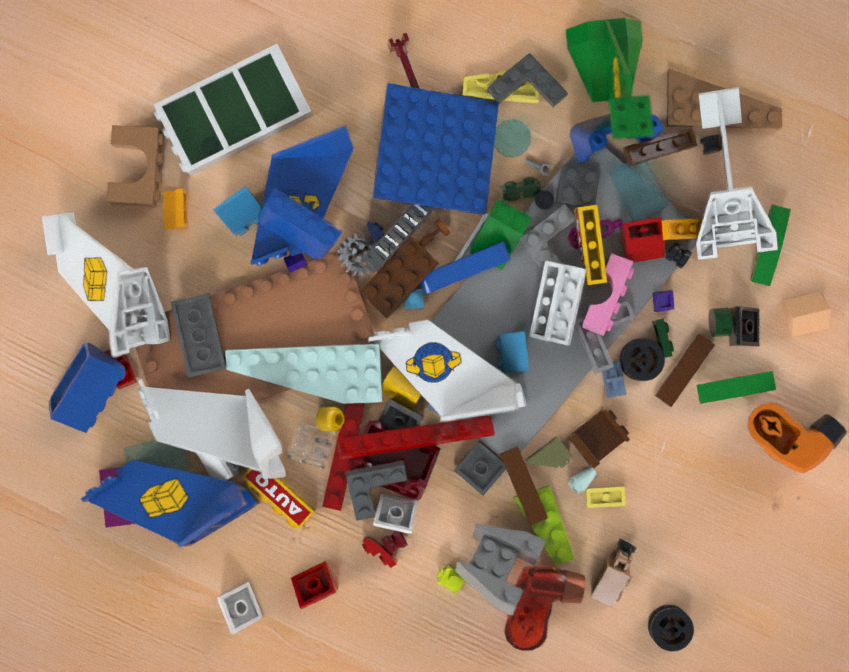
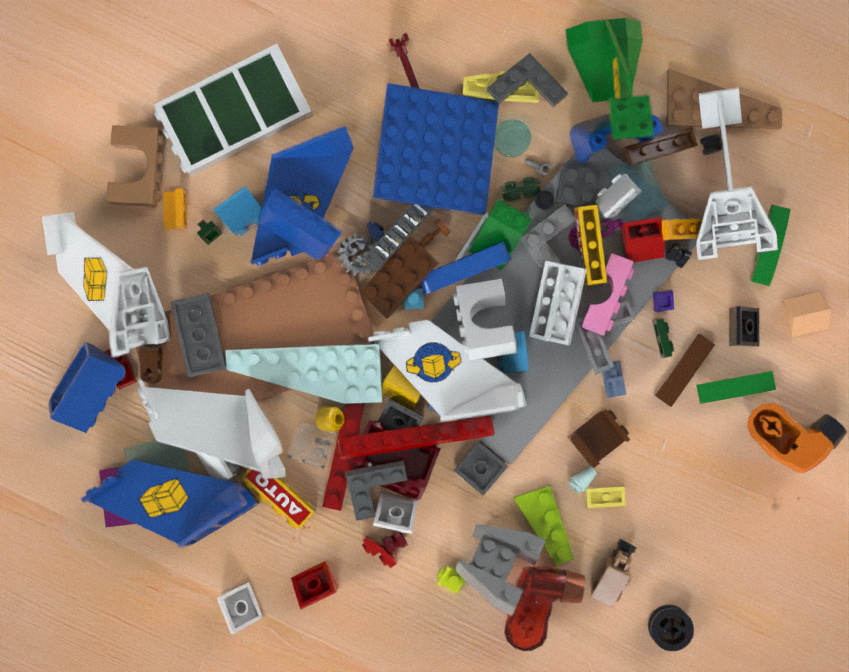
(150, 361): none -> reddish brown piece
(208, 232): none -> dark green tile
(294, 262): dark purple tile -> none
(479, 341): none -> white arch
(523, 485): reddish brown tile -> none
(551, 455): olive slope -> none
(618, 196): none -> white slope
(642, 345): black wheel -> none
(720, 322): dark green piece -> none

